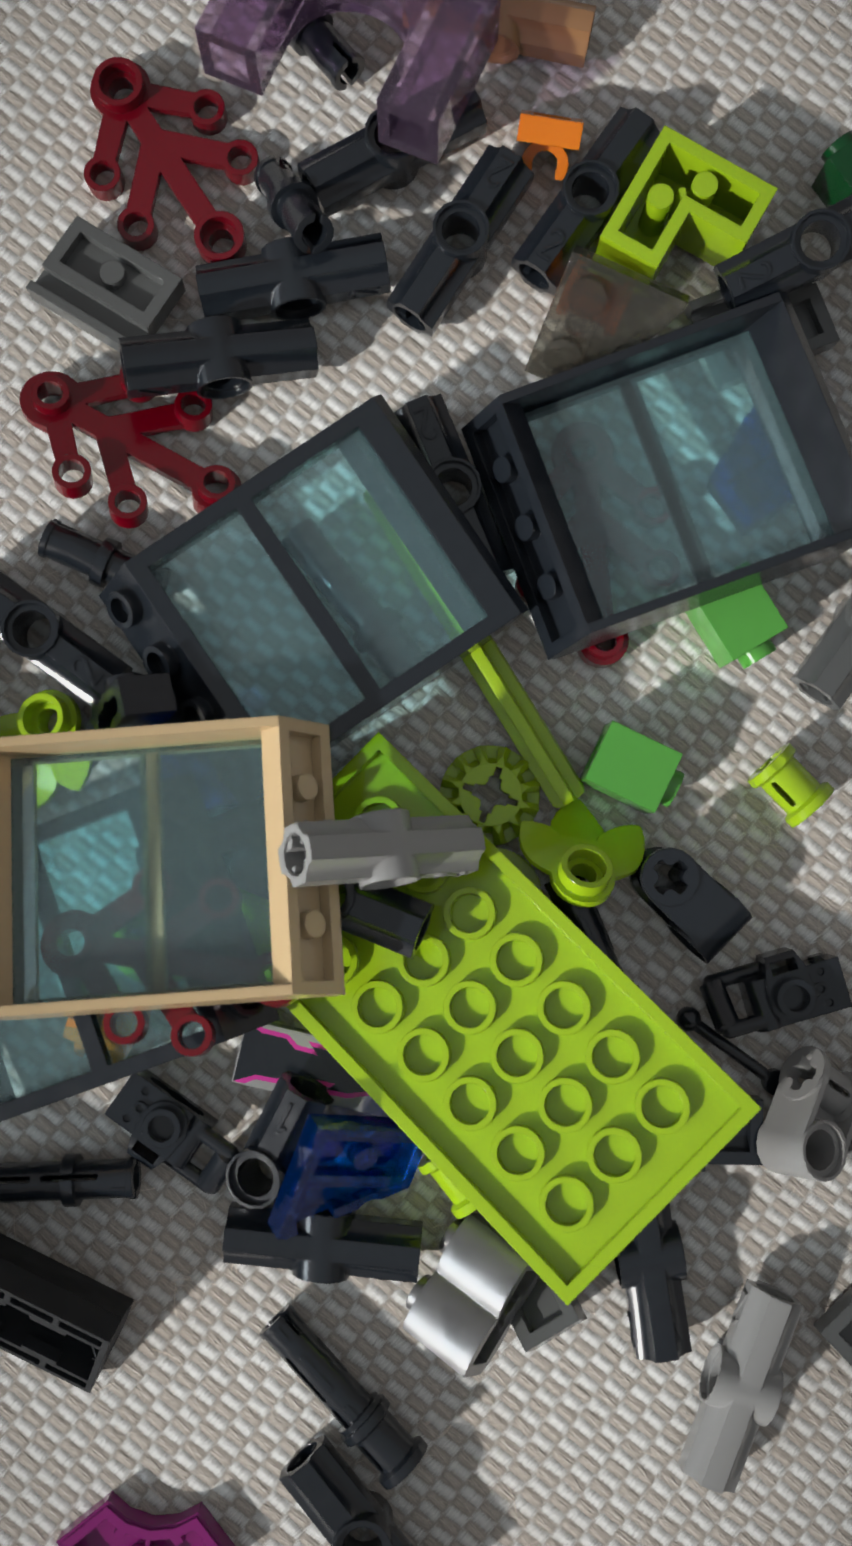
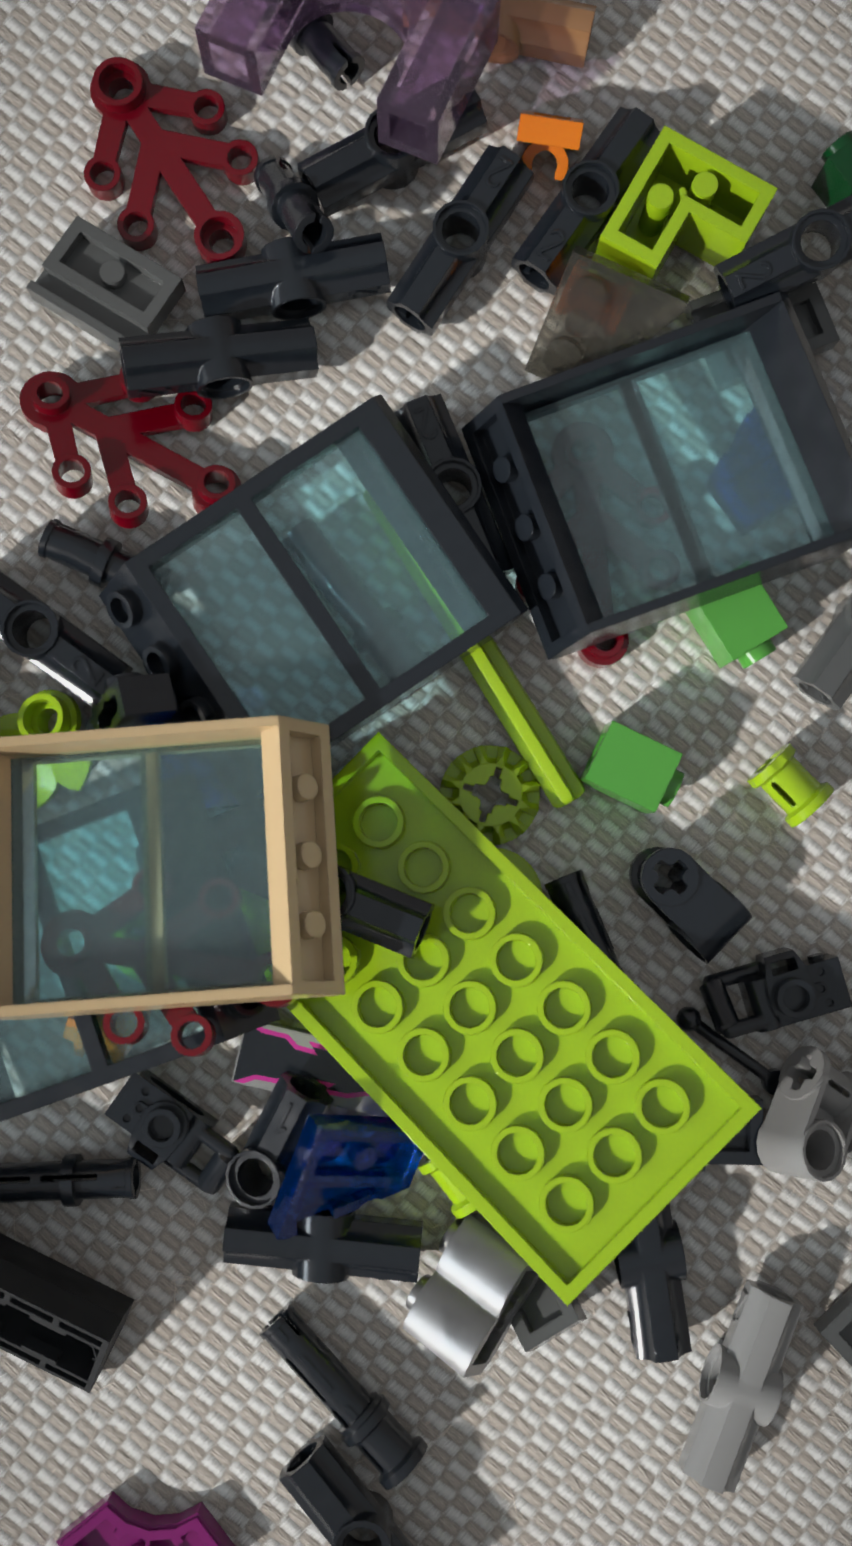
(380, 849): light grey piece -> none
(580, 847): lime plate -> none

